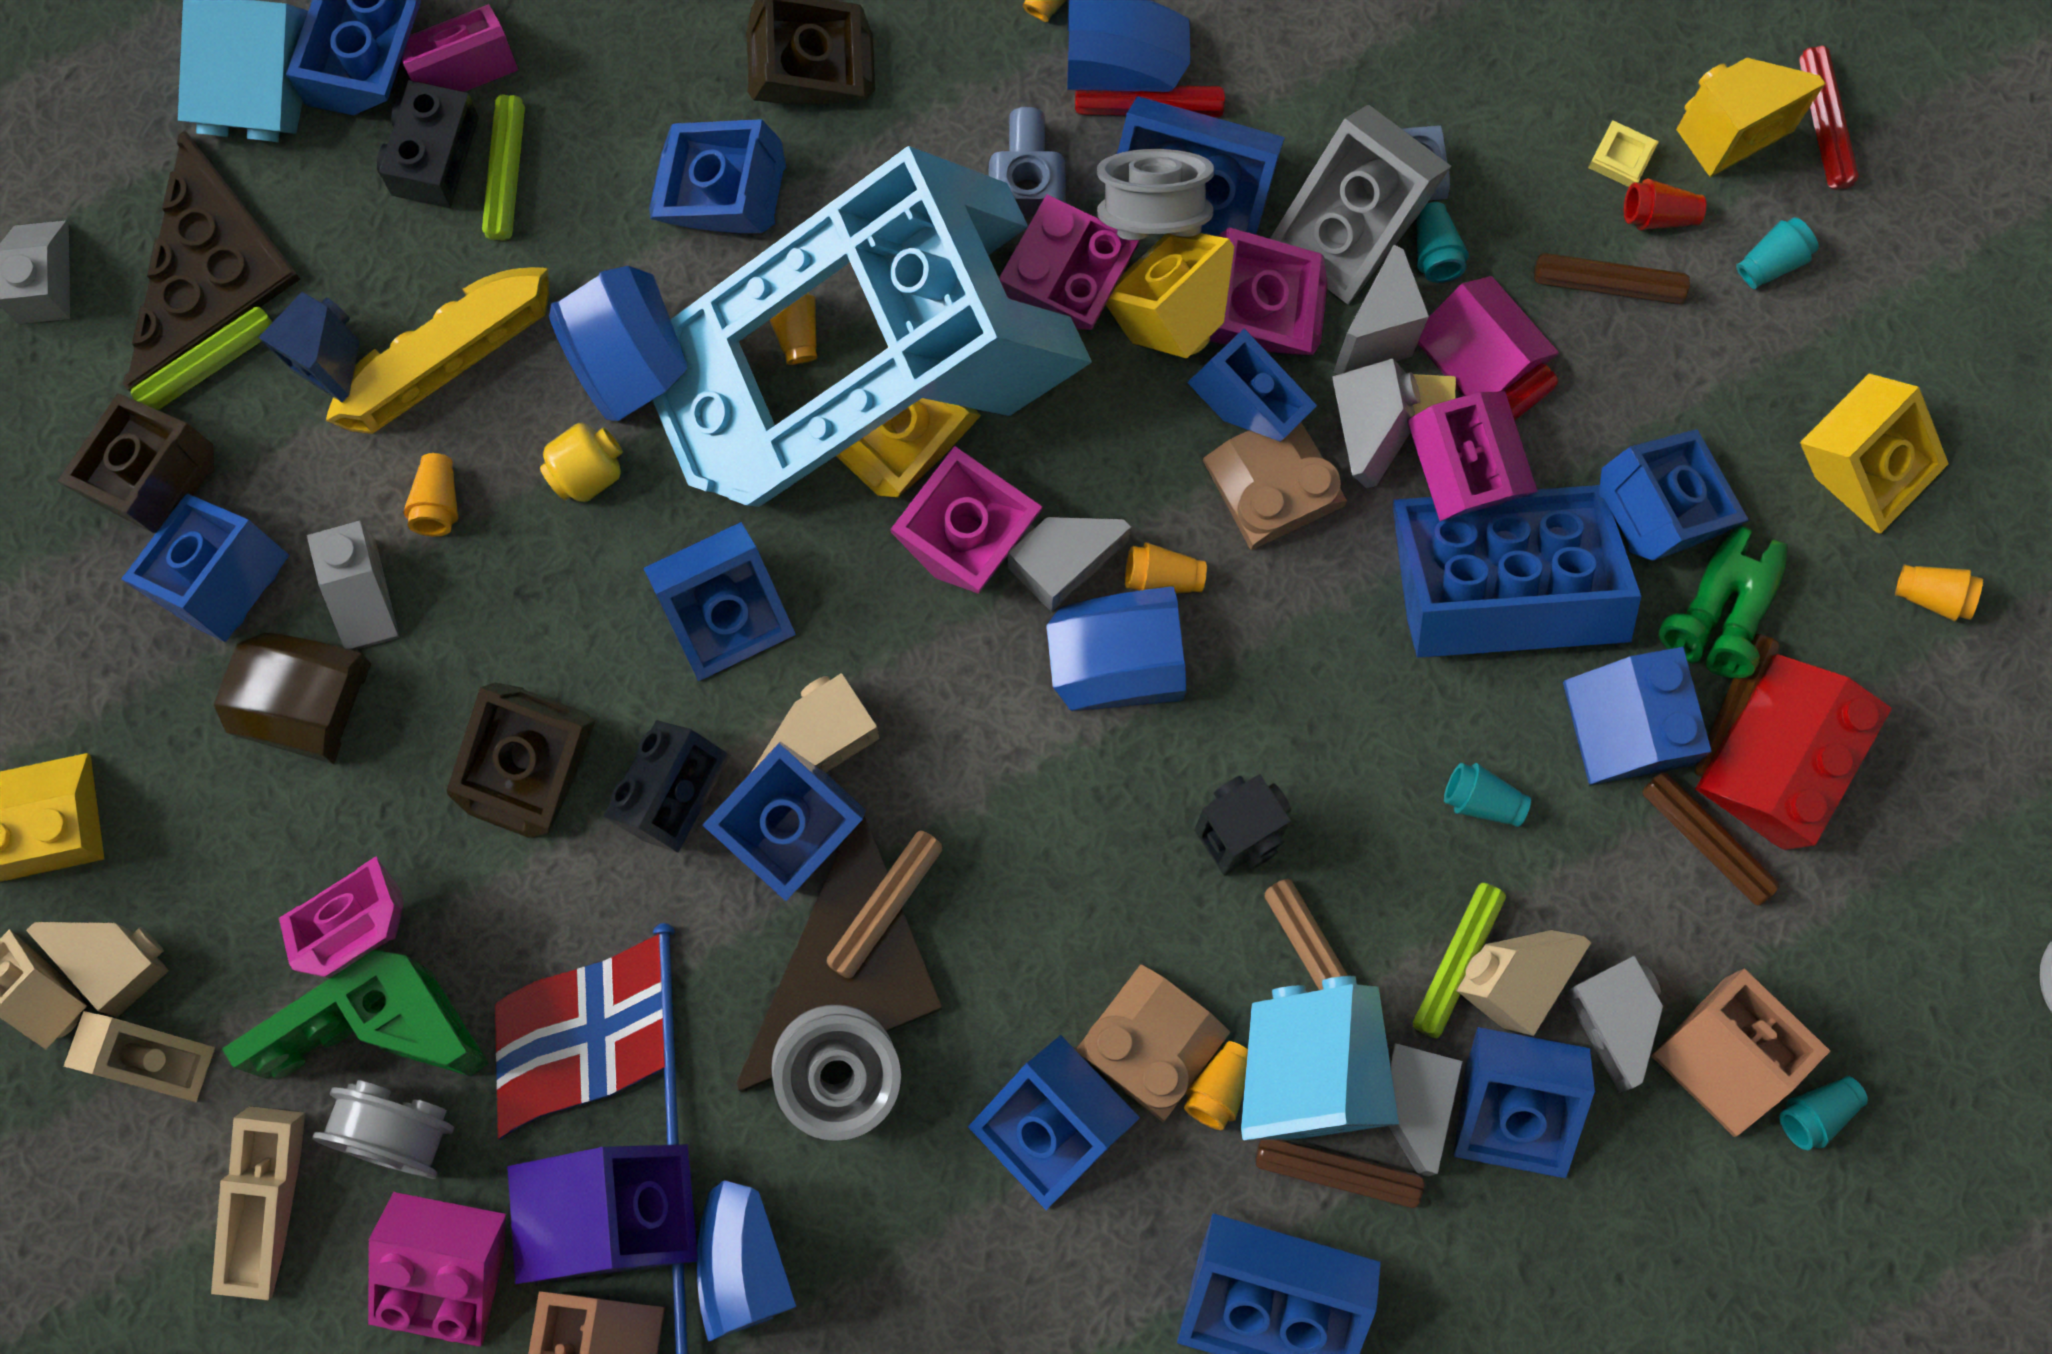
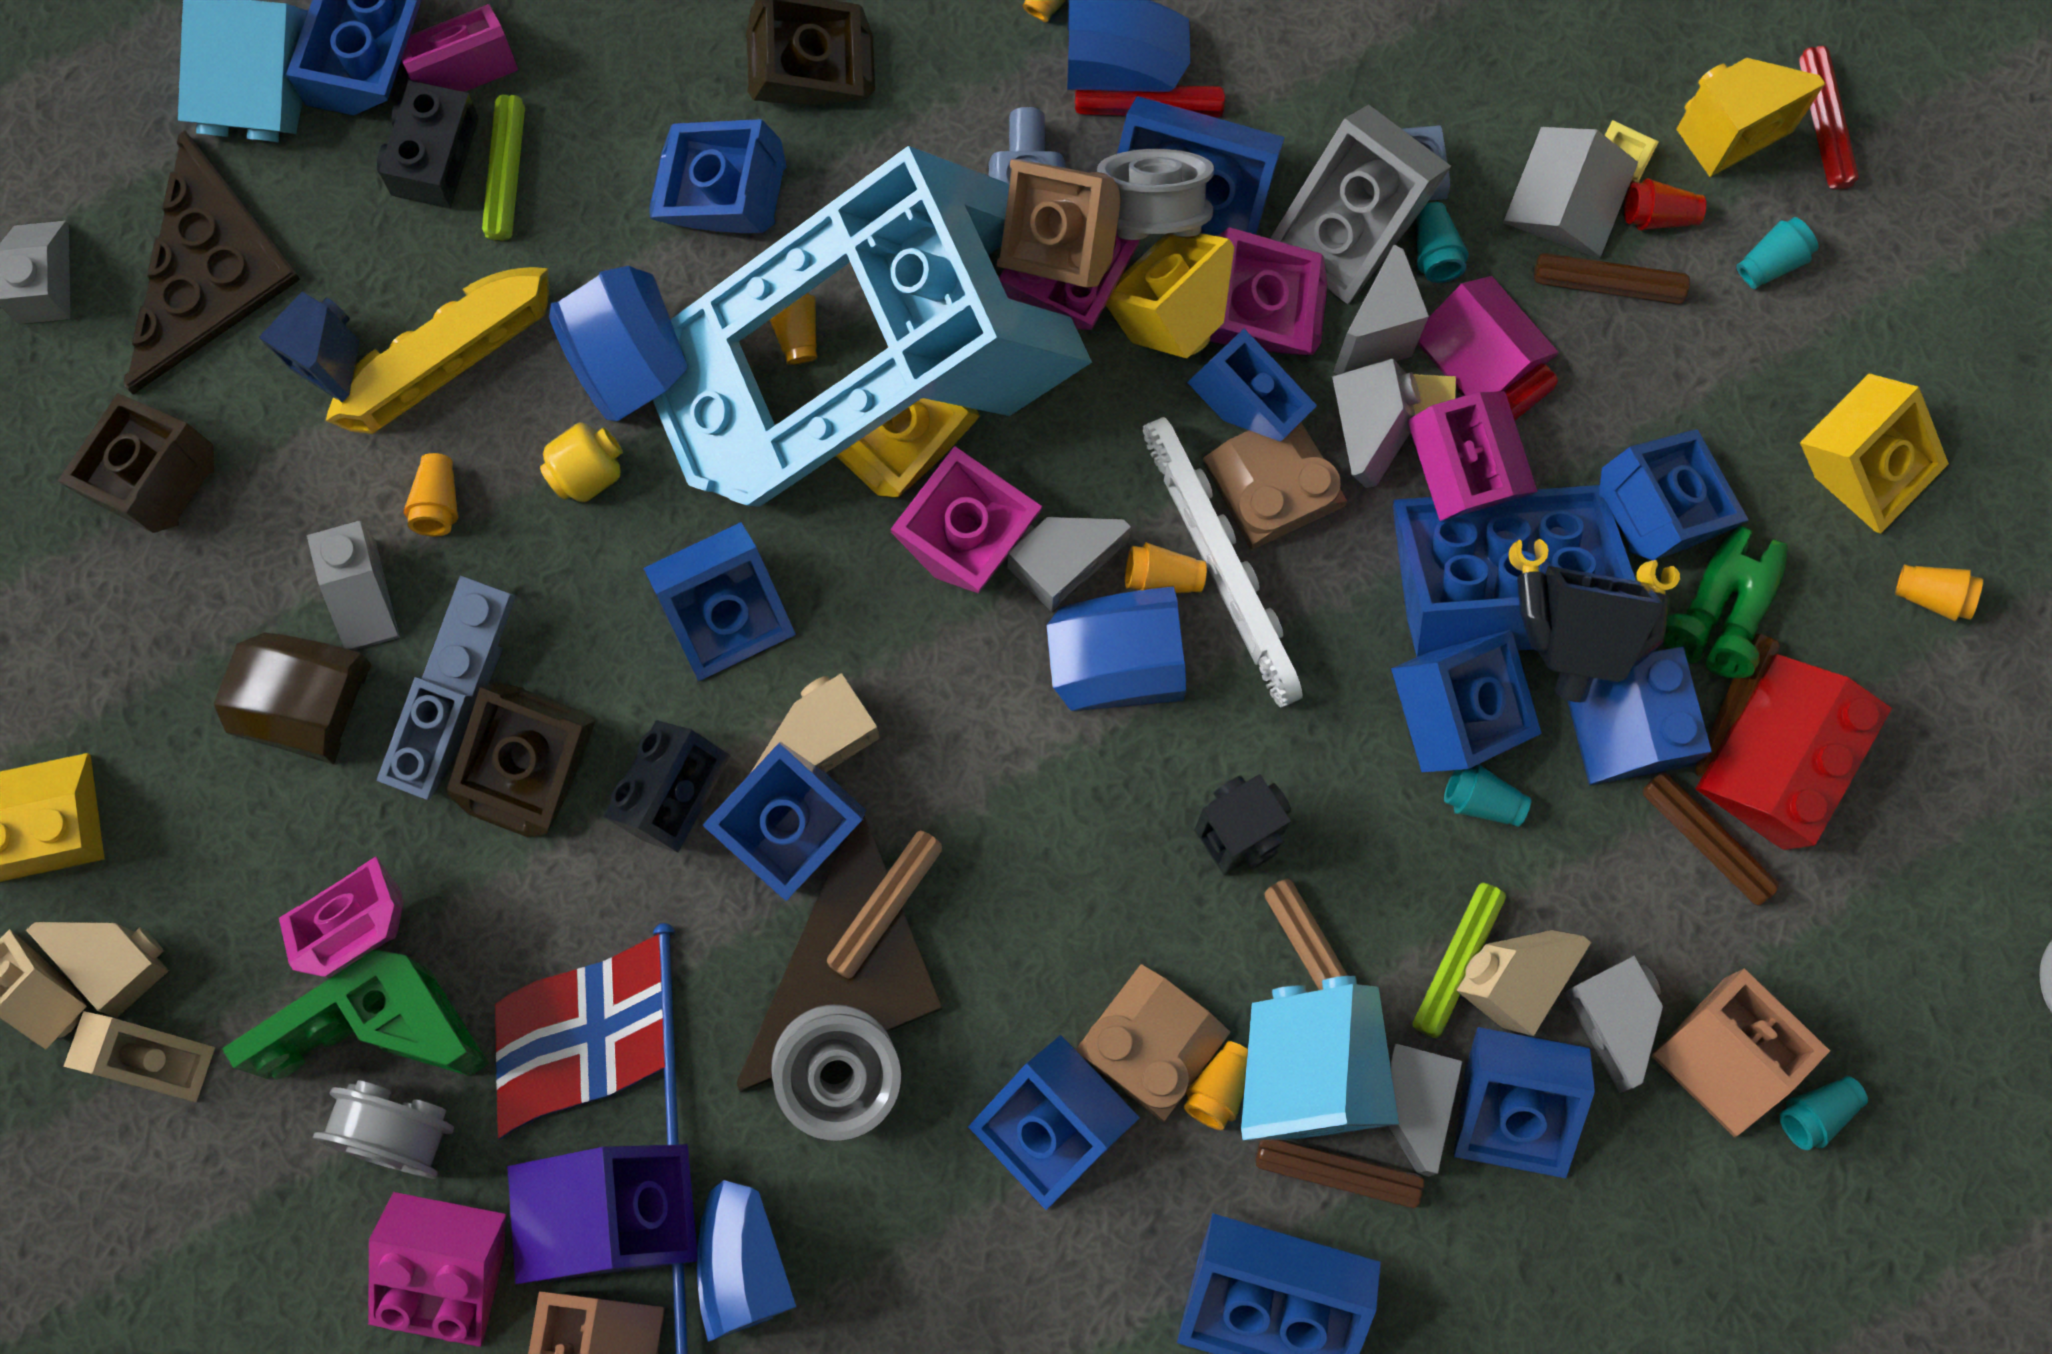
(202, 360): lime axle -> none
(206, 566): blue slope -> none
(256, 1202): tan slope -> none
(444, 697): none -> sand blue slope
(1060, 223): none -> medium nougat slope
(1234, 579): none -> white plate
(1466, 702): none -> blue slope
(1572, 188): none -> light grey slope
(1590, 621): none -> black torso

